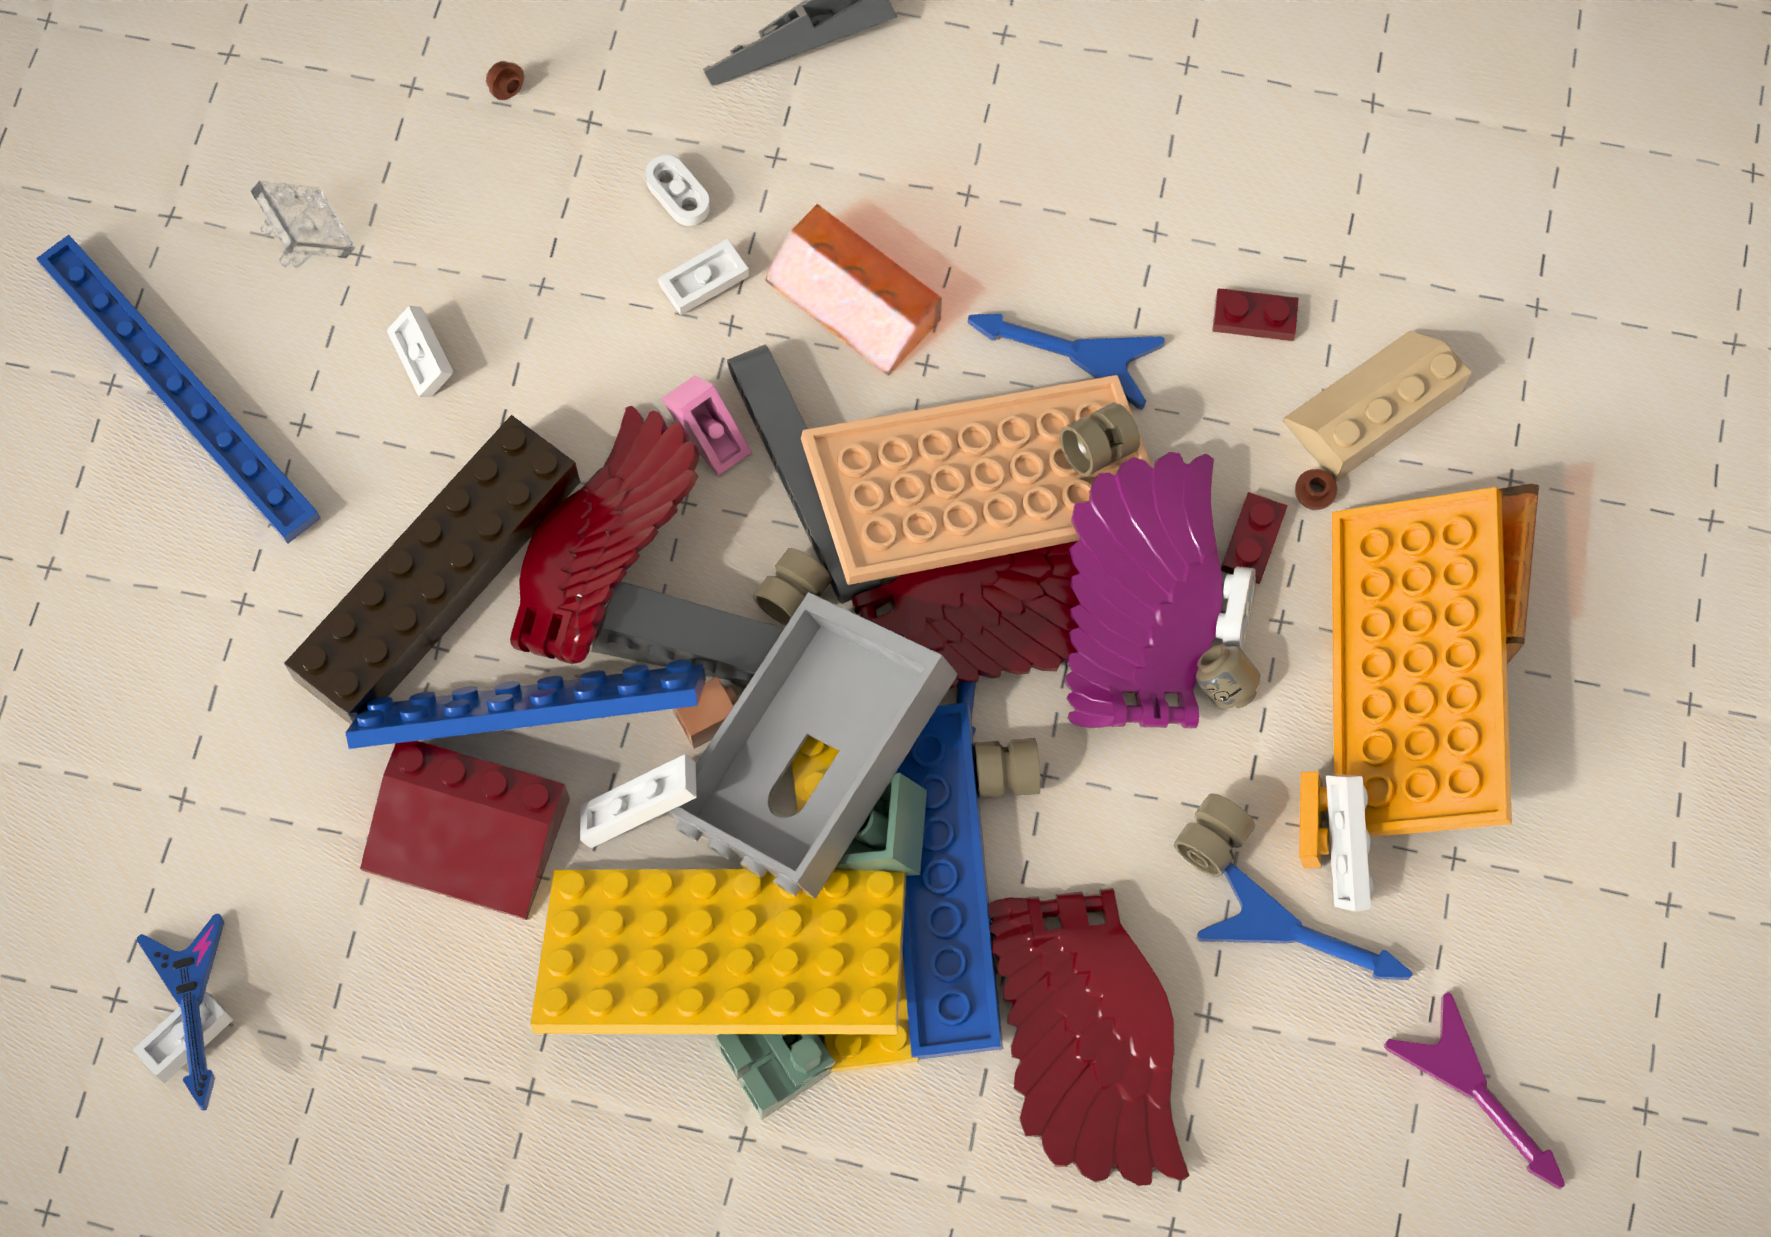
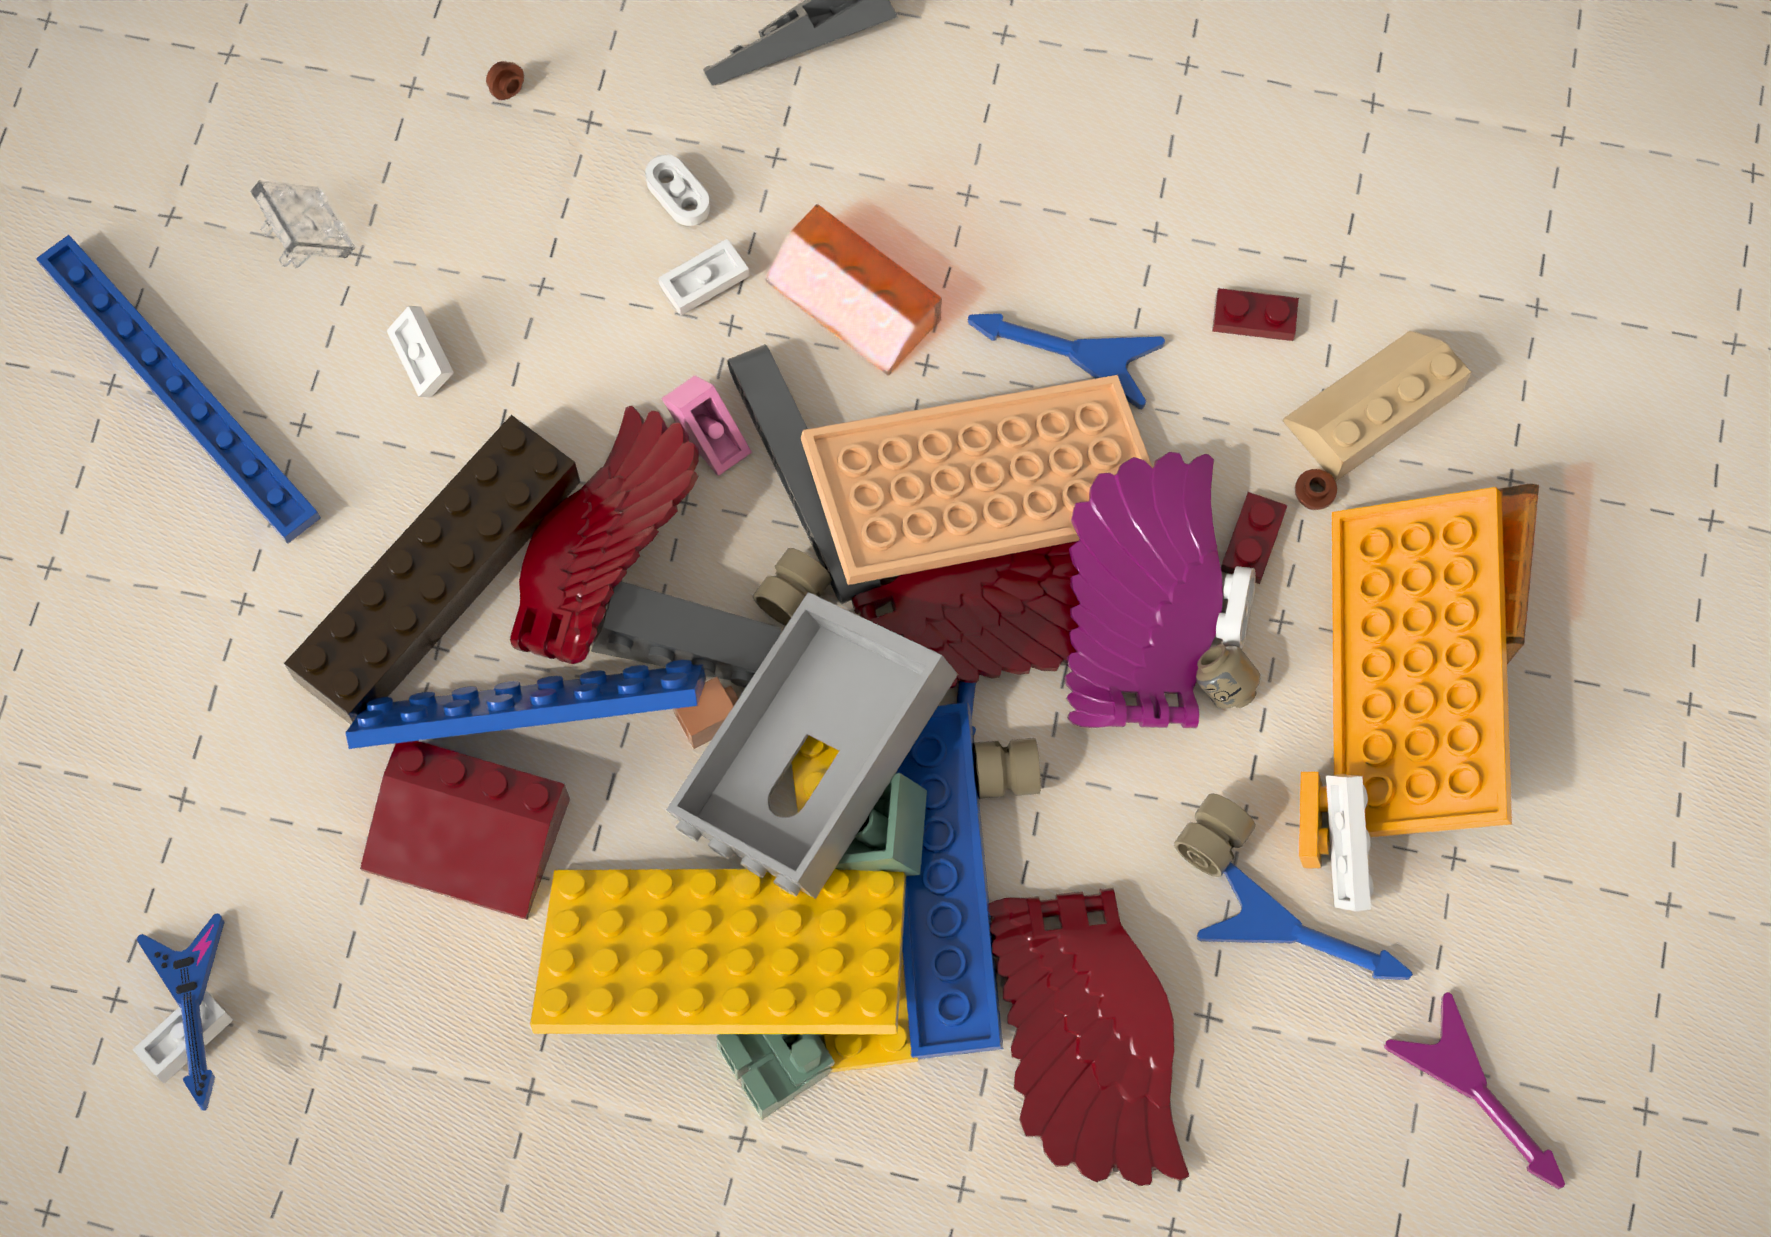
(638, 801): white plate -> none
(1101, 438): dark tan wheel -> none

